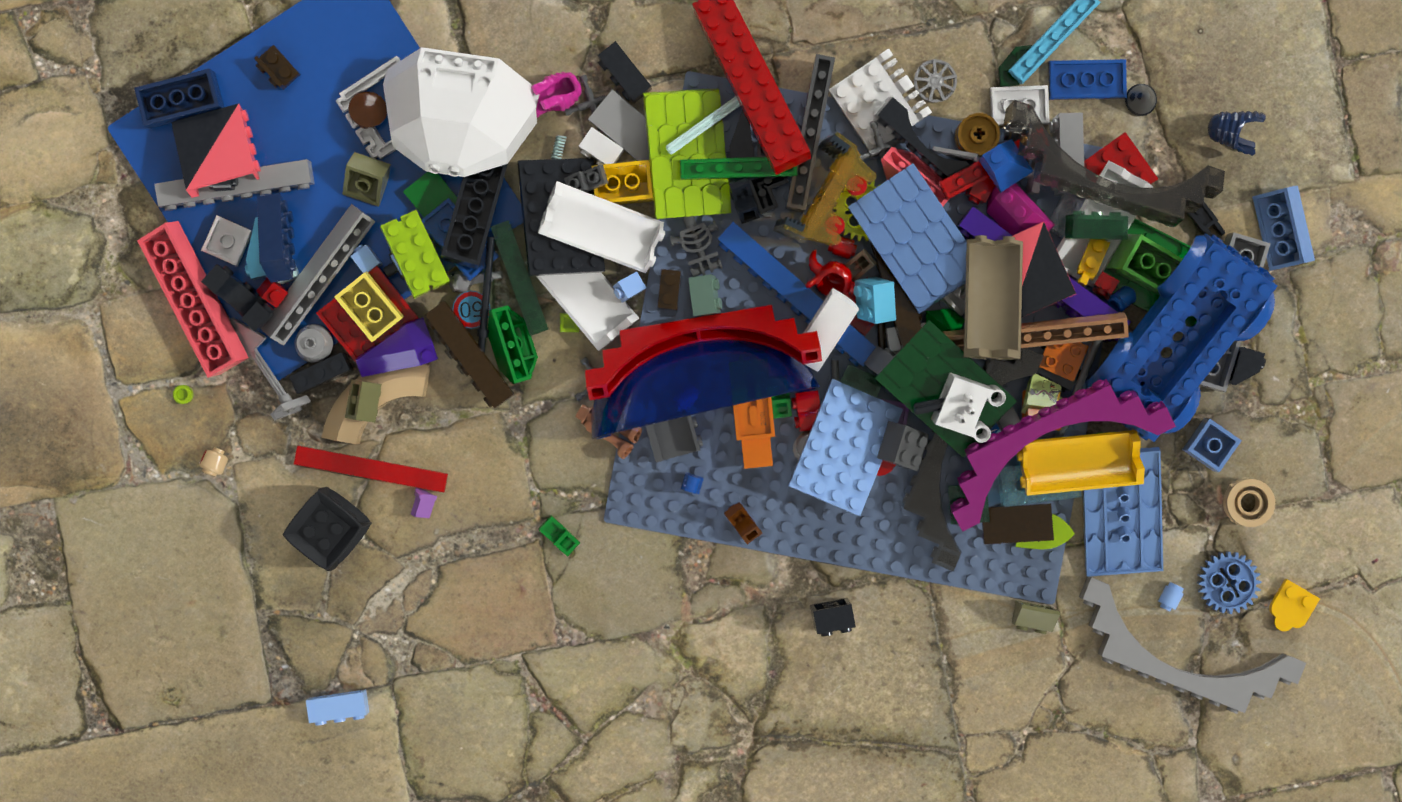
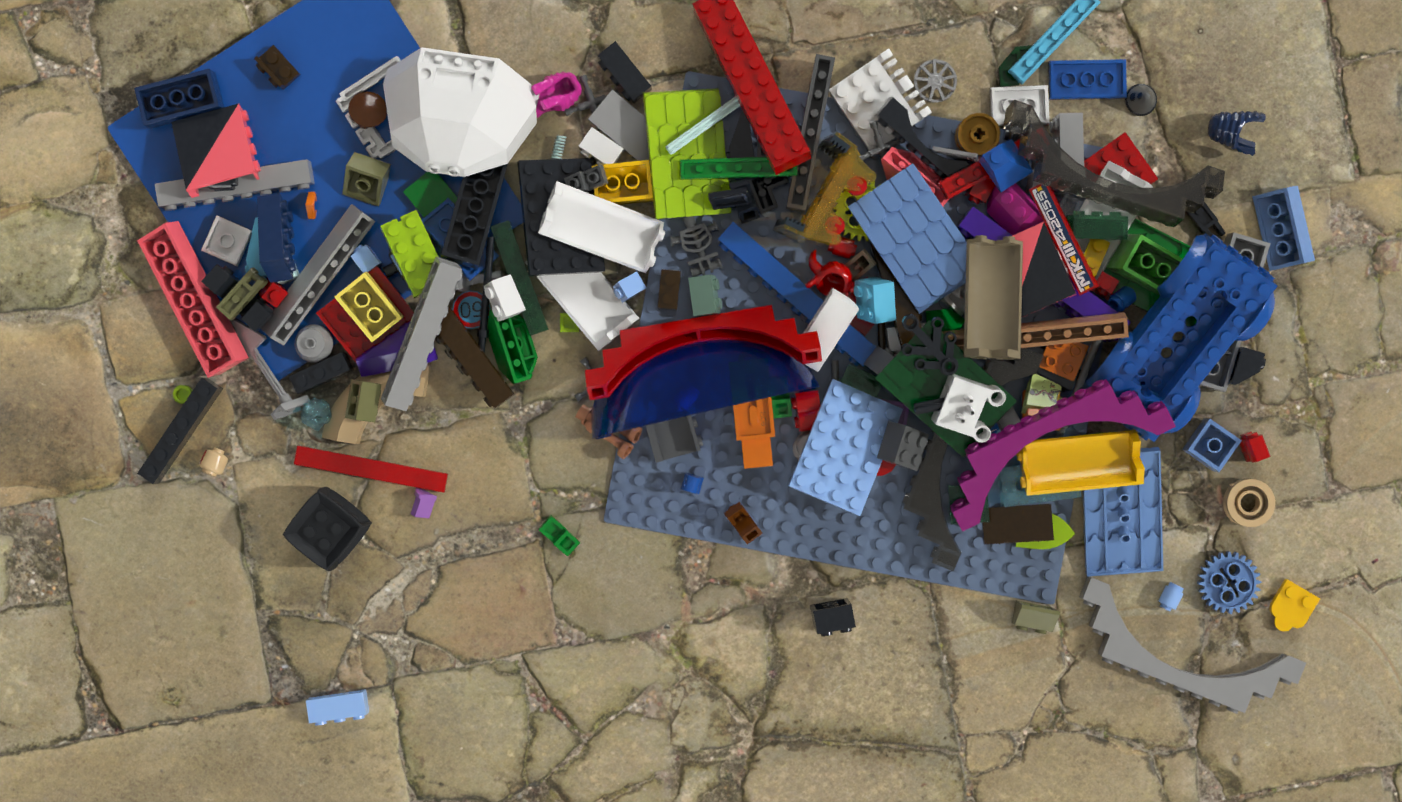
(180, 430): none -> black brick
(241, 294): none -> olive plate
(311, 198): none -> orange tile
(316, 413): none -> clear light blue brick
(421, 334): none -> light grey brick
(504, 298): none -> white brick
(729, 198): none -> black tile
(932, 347): none -> black plant
(1064, 238): none -> tile
(1253, 447): none -> red brick

